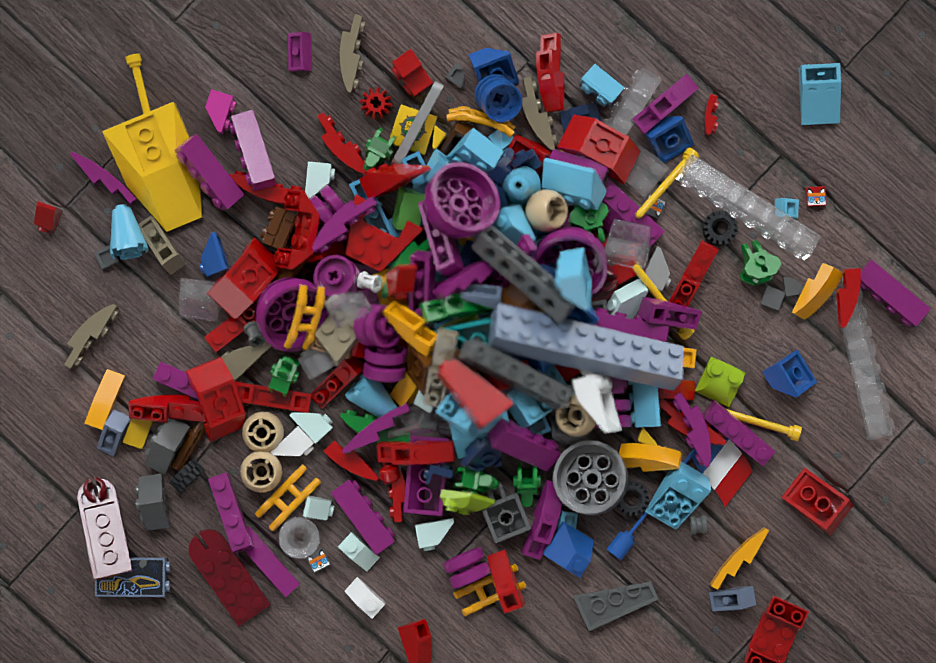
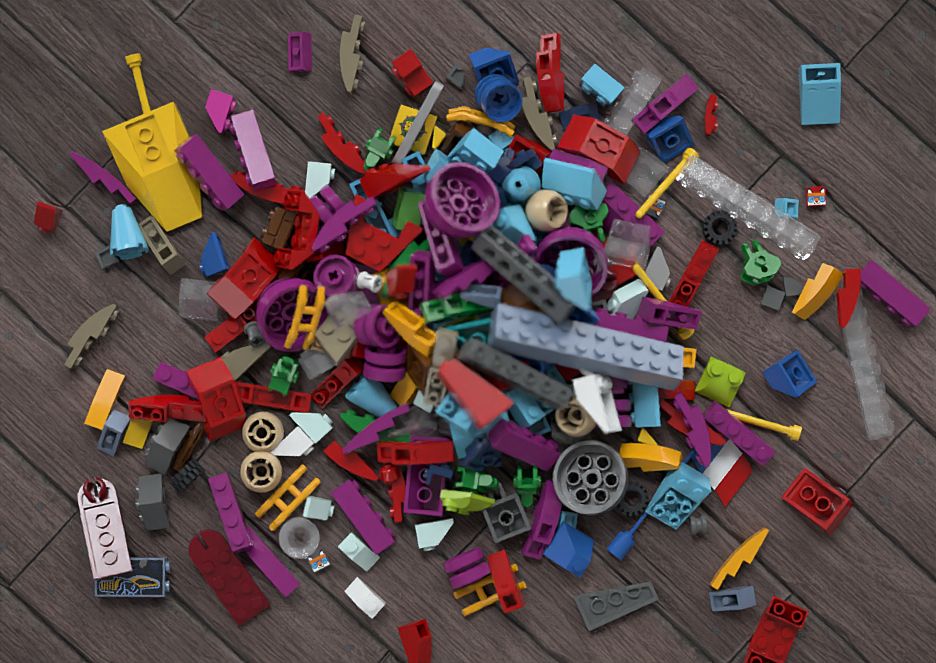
(370, 107): red gear -> none

